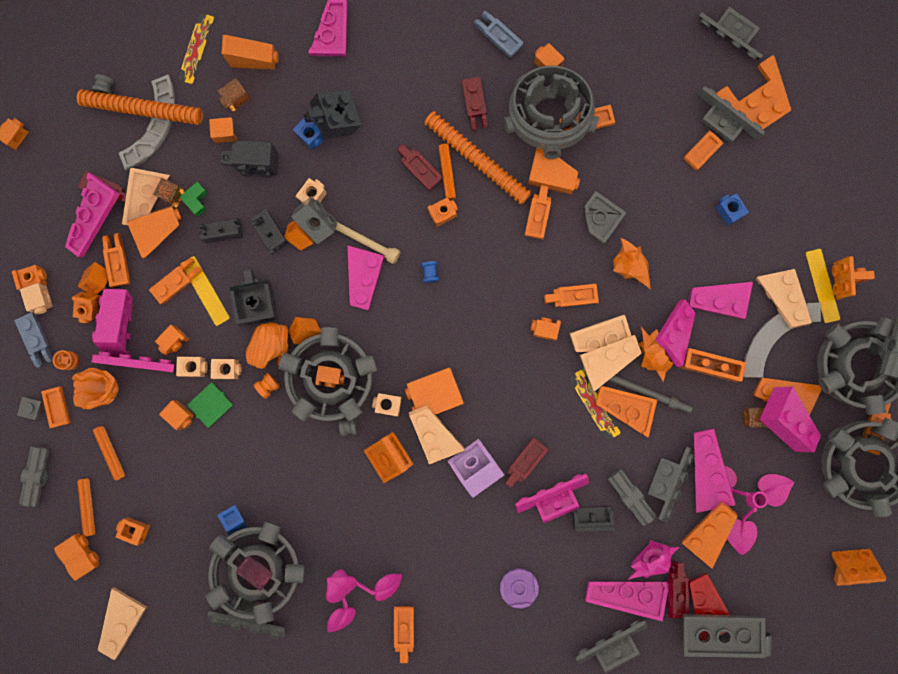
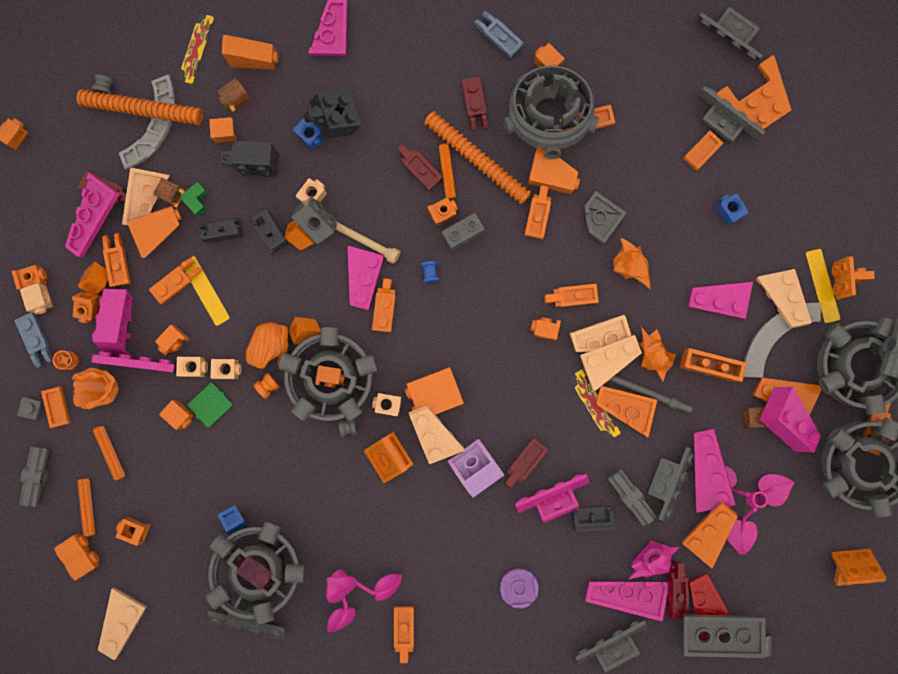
(243, 296): black hinge -> none
(384, 308): none -> orange hinge
(463, 232): none -> dark grey brick
(676, 332): dark pink wing -> none

